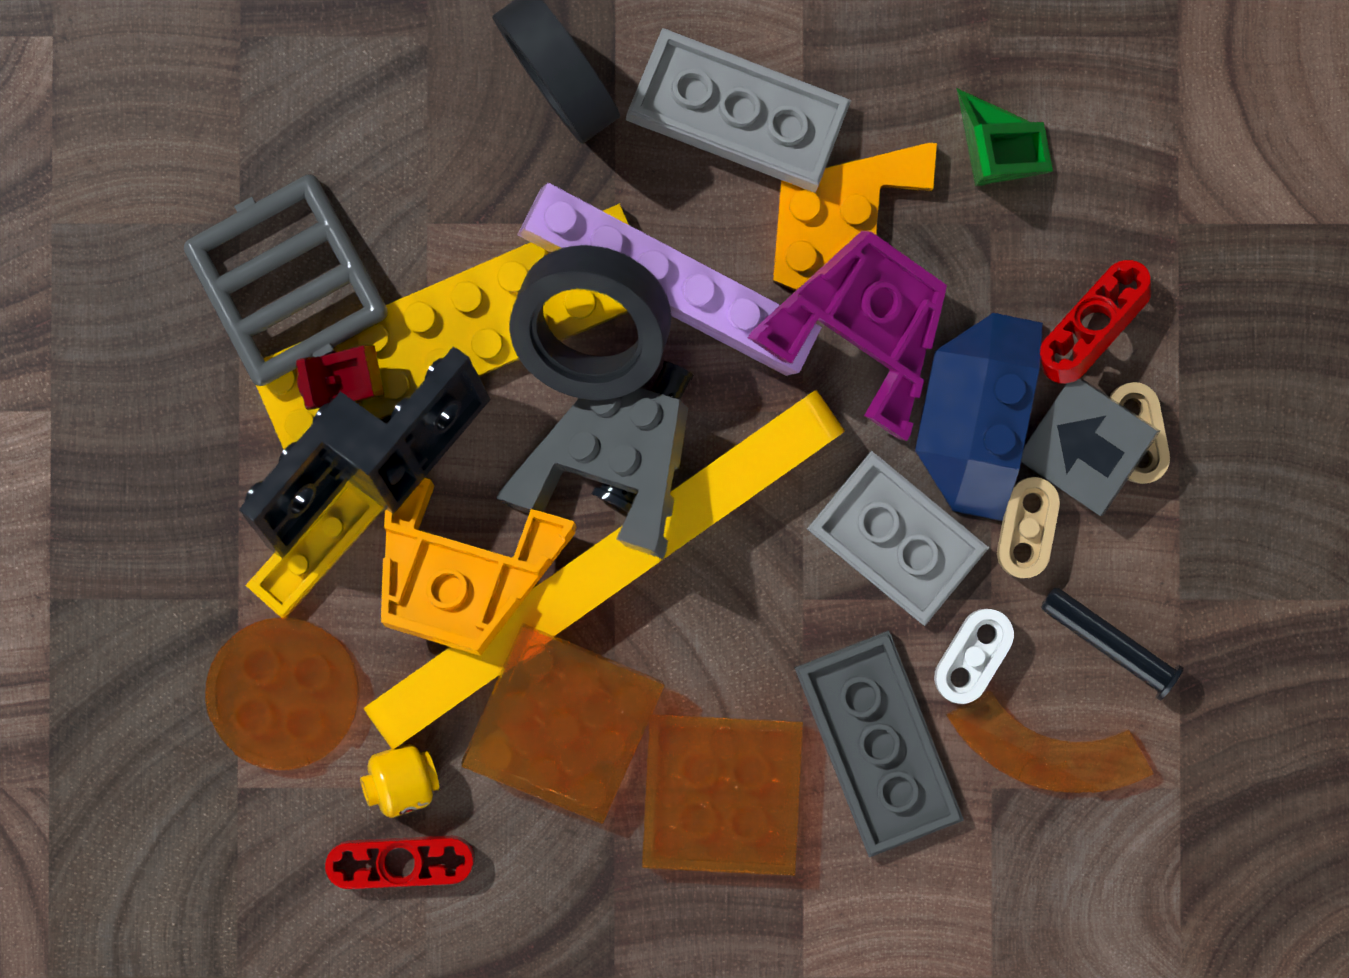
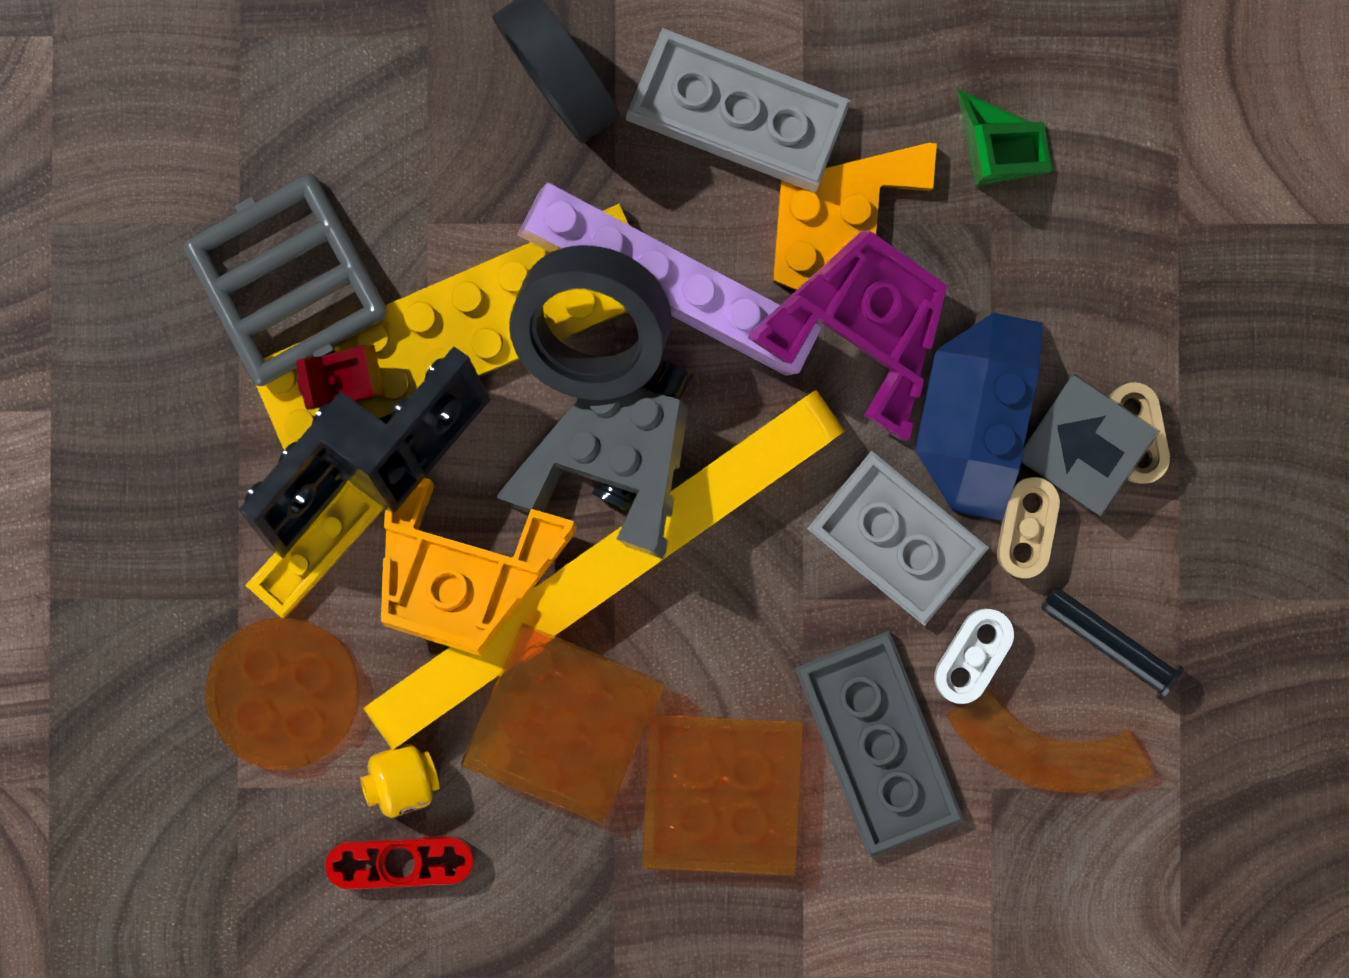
(1093, 343): red beam -> none

